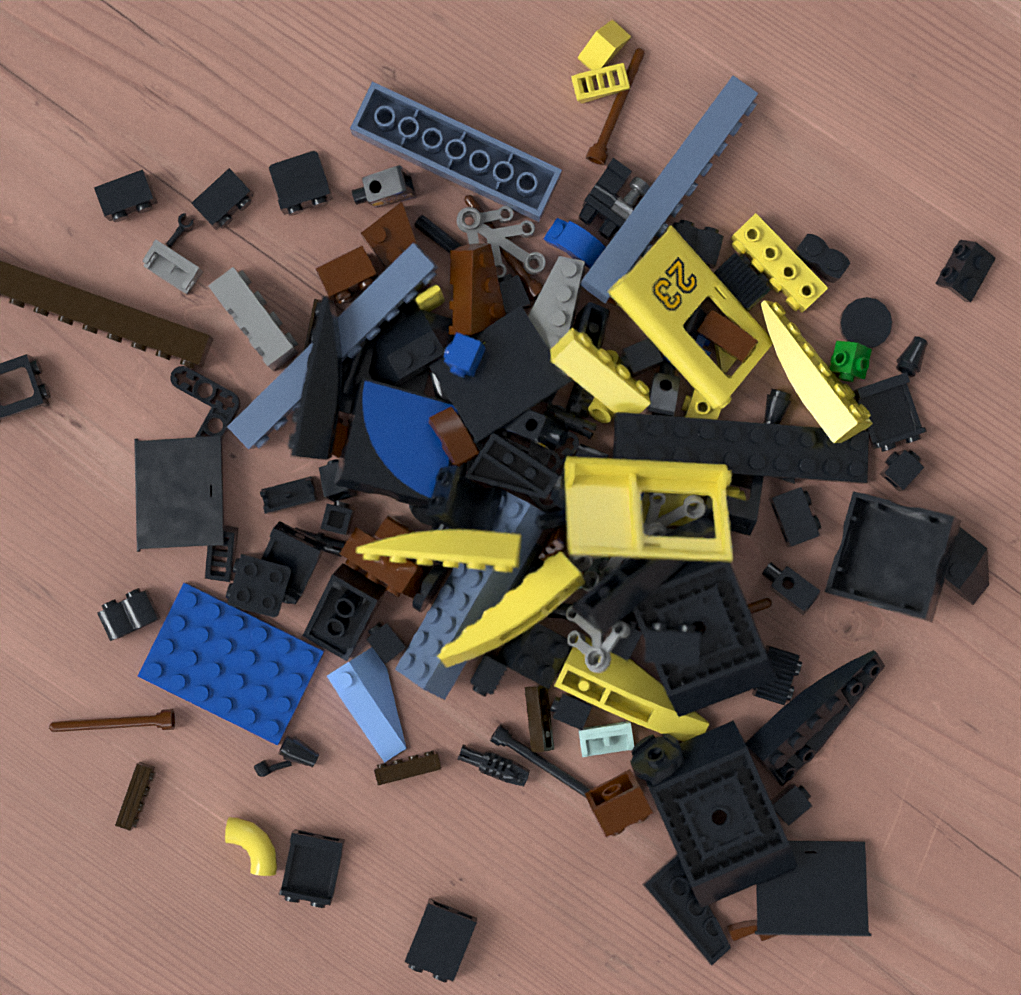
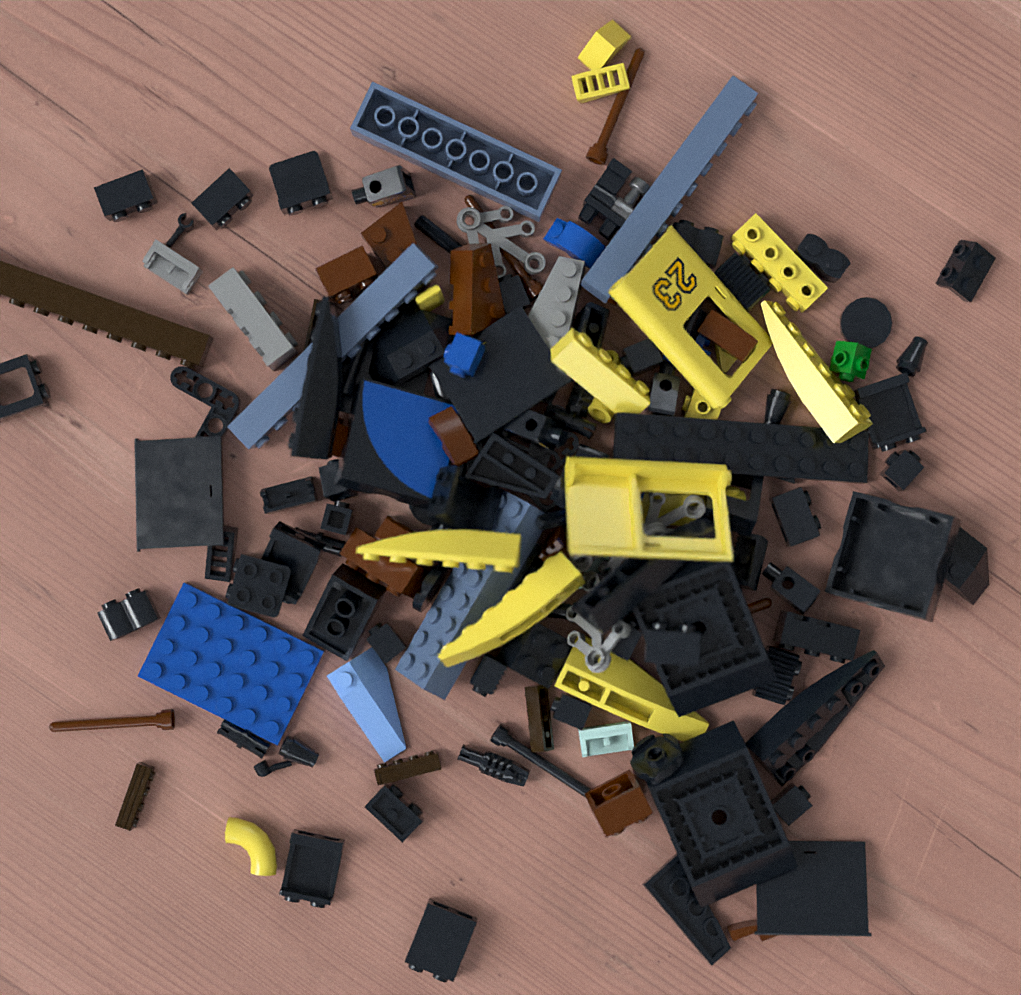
(243, 738): none -> black pin
(395, 812): none -> black bracket
(749, 559): none -> black brick
(816, 636): none -> black wedge

